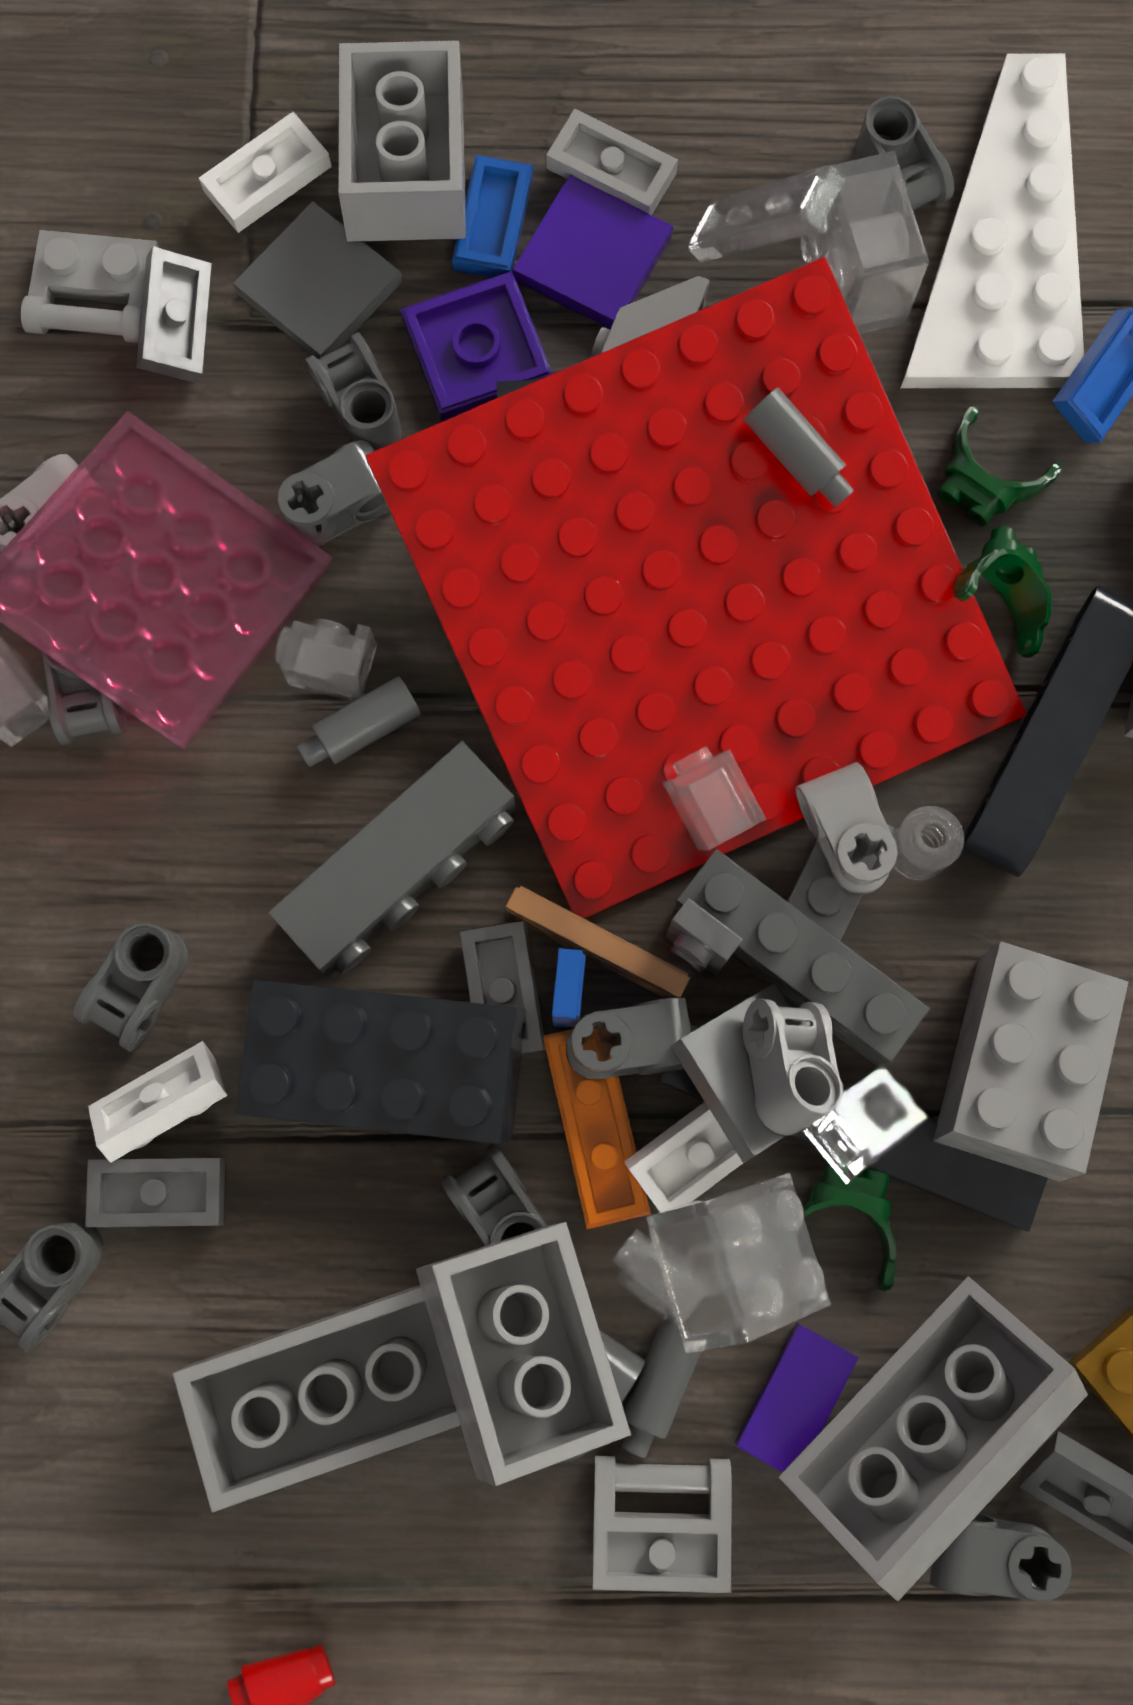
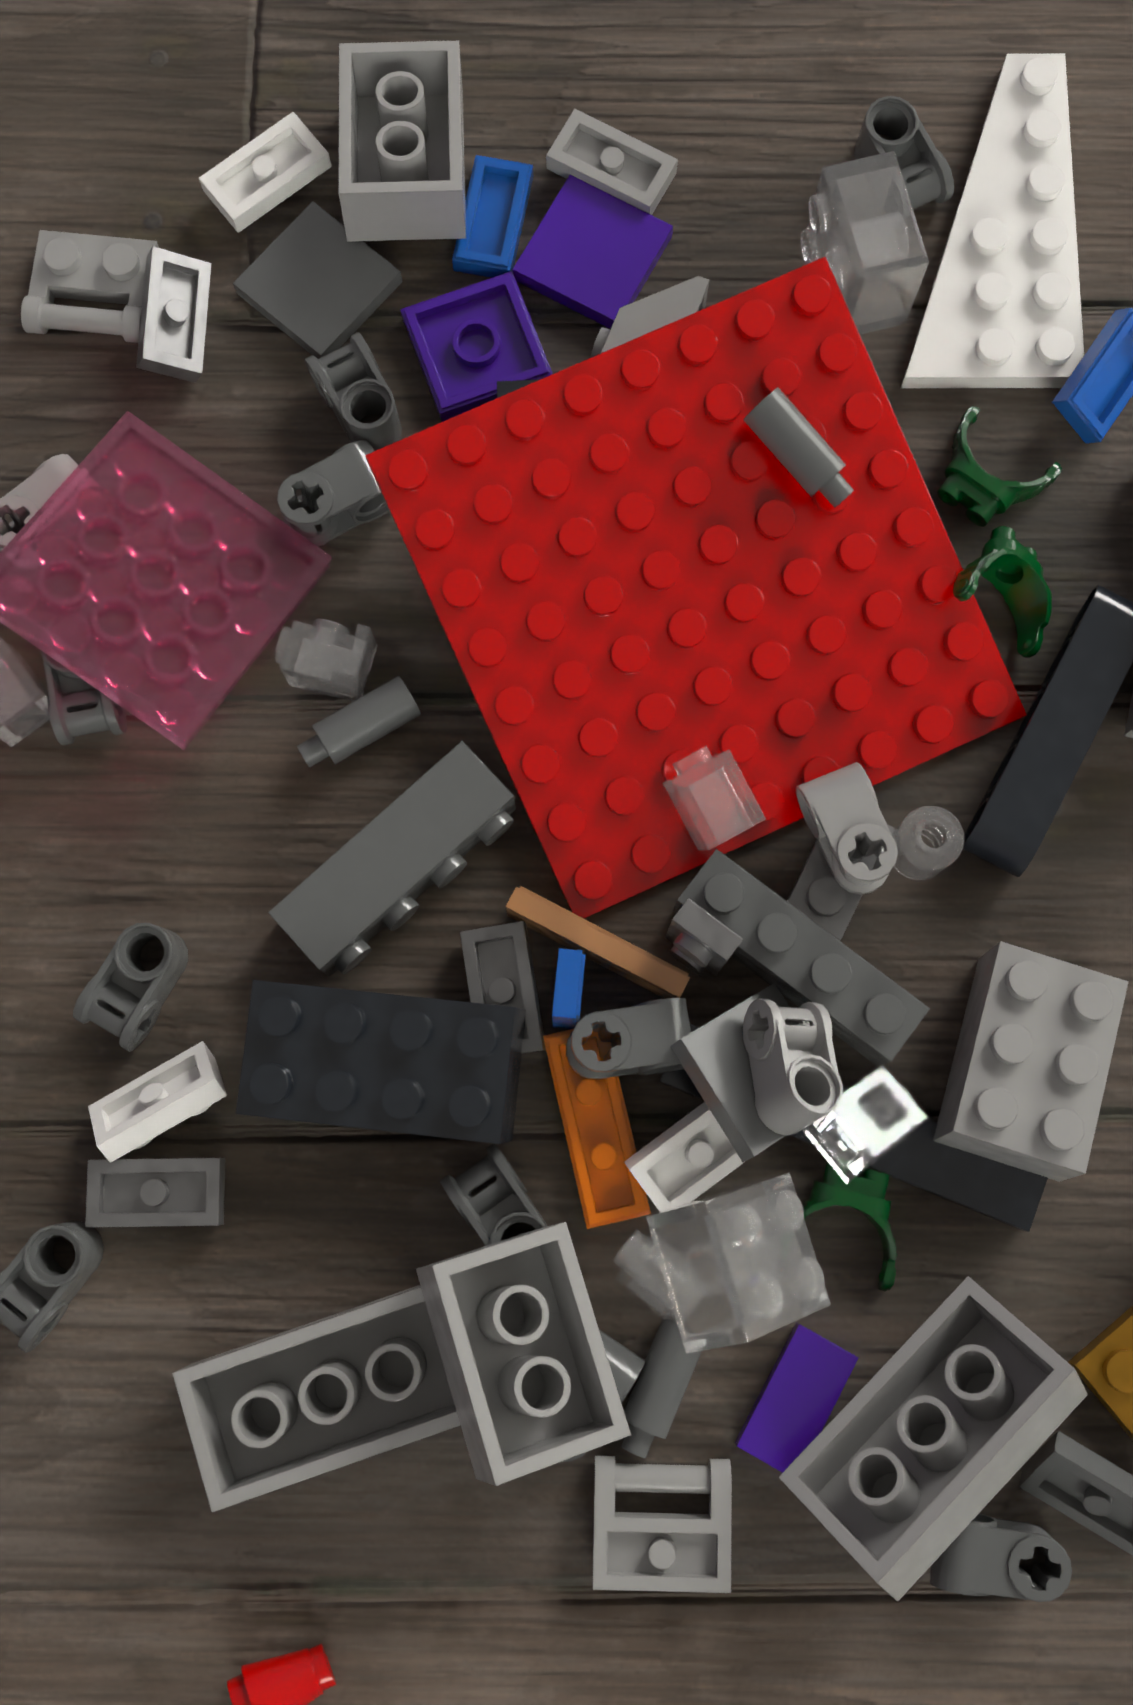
(766, 214): clear tile -> none

